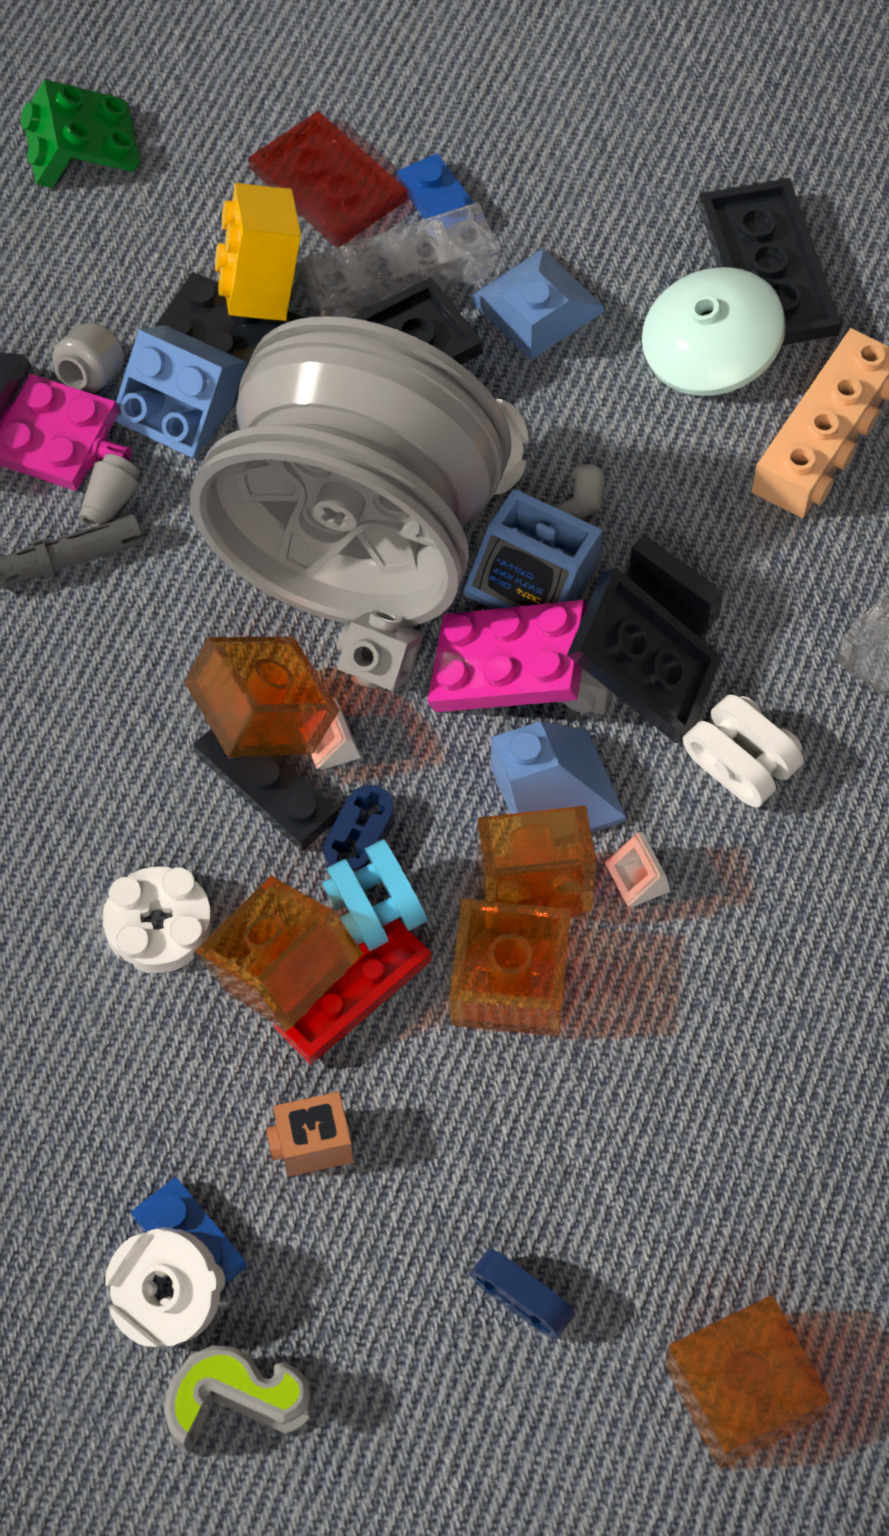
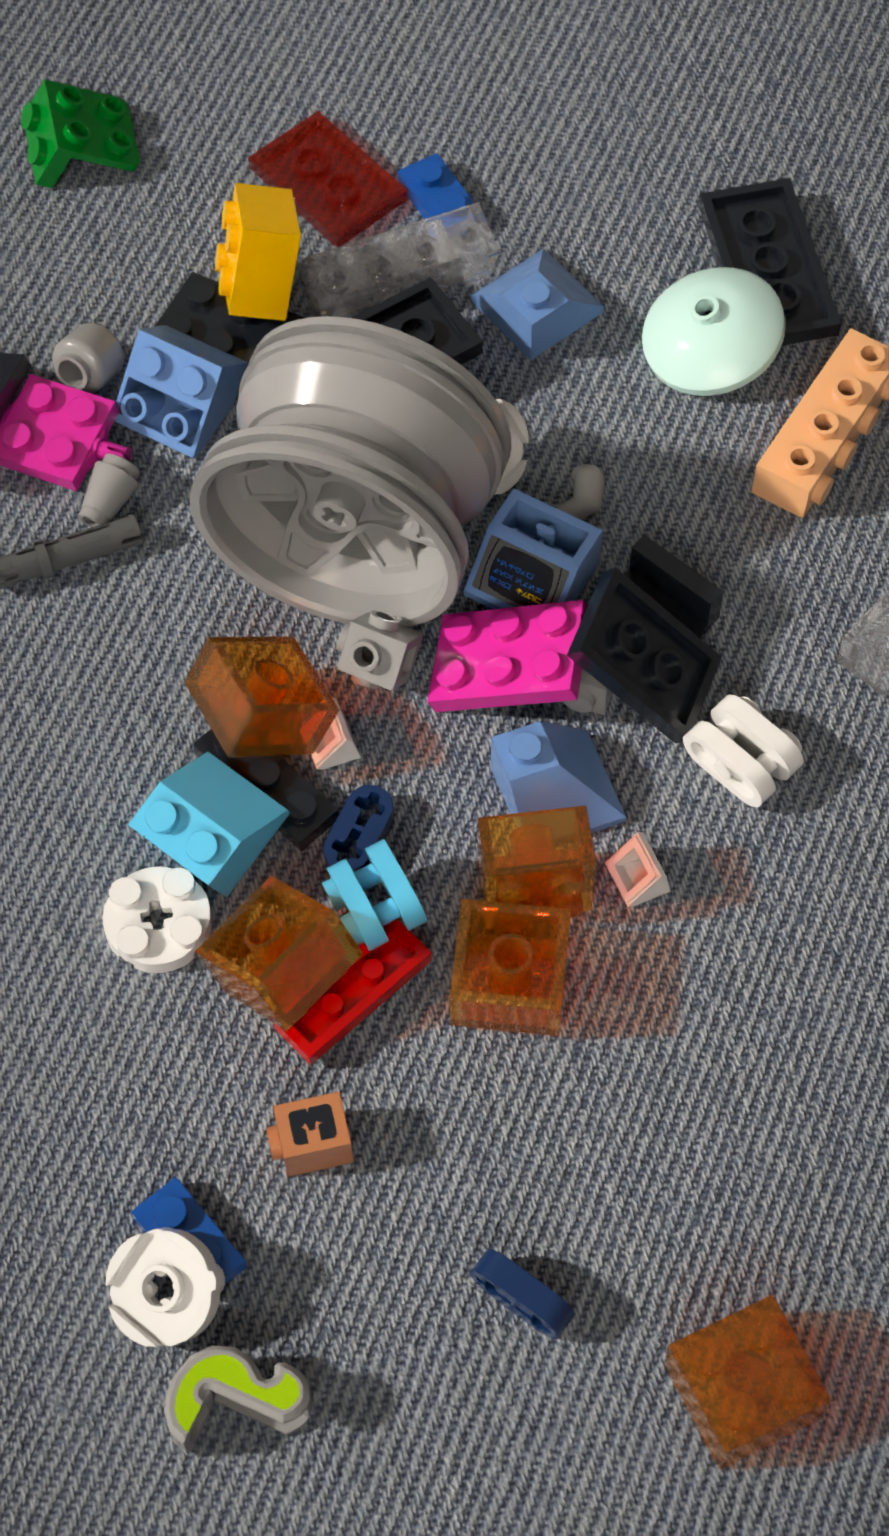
(210, 821): none -> medium azure slope

